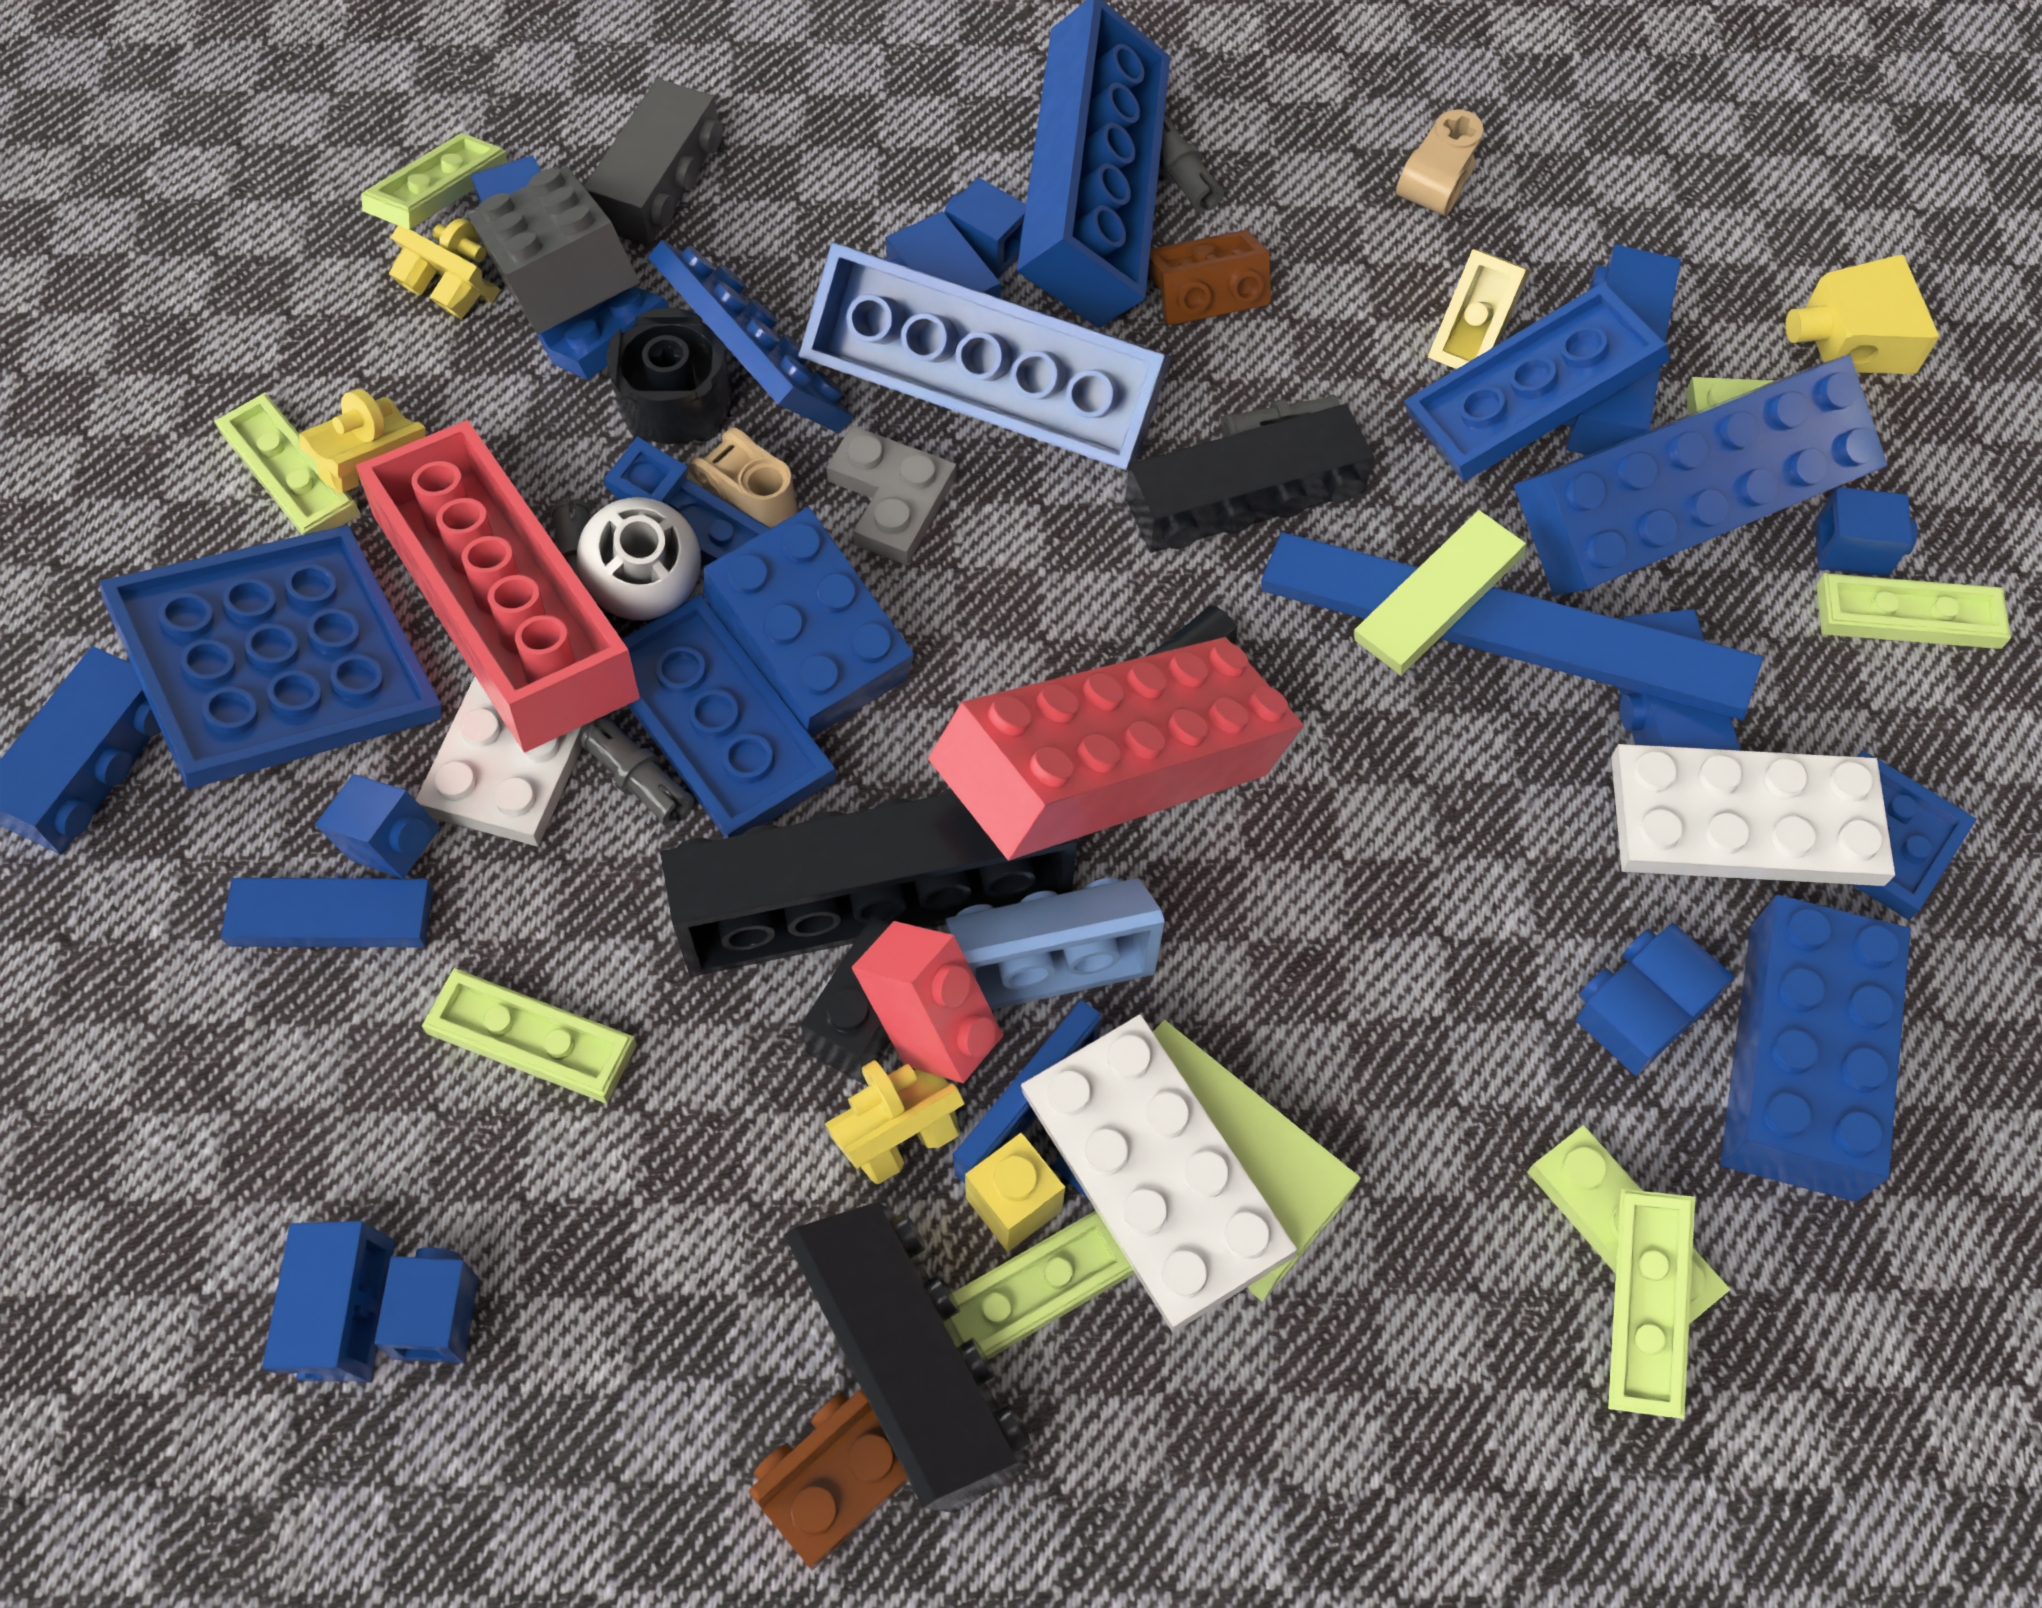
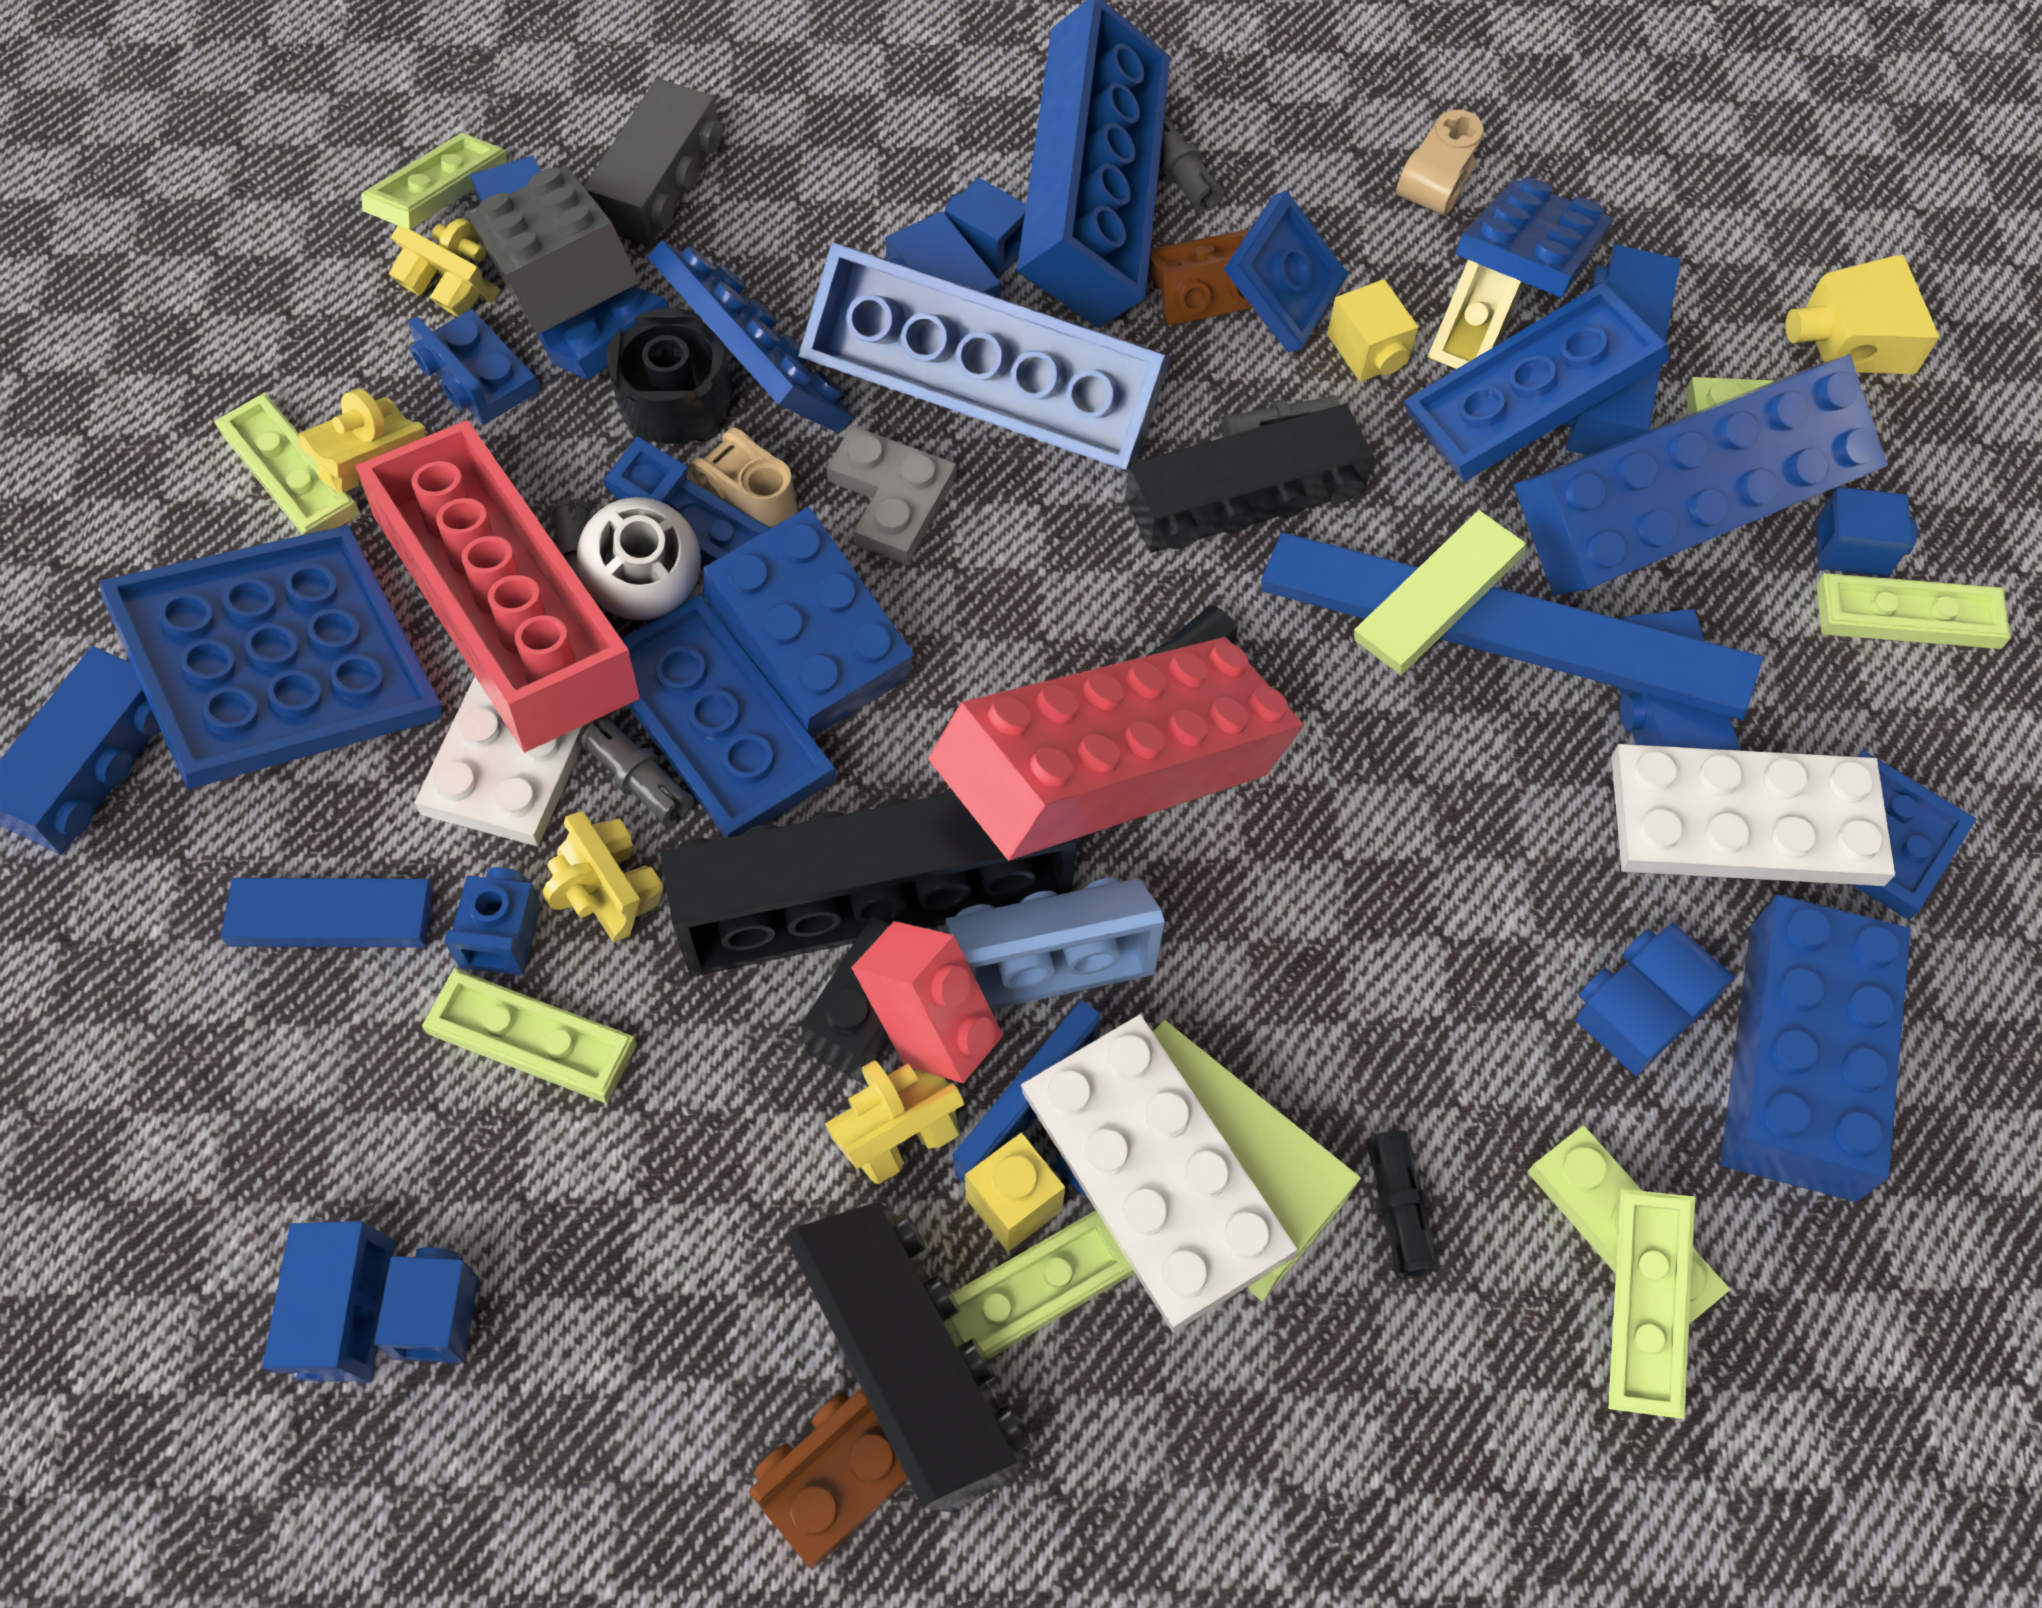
(378, 825): blue brick -> none
(473, 365): none -> blue bracket
(499, 940): none -> blue brick
(592, 881): none -> light yellow hips
(1286, 271): none -> blue tile
(1372, 330): none -> light yellow brick
(1402, 1205): none -> black pin
(1536, 235): none -> blue plate

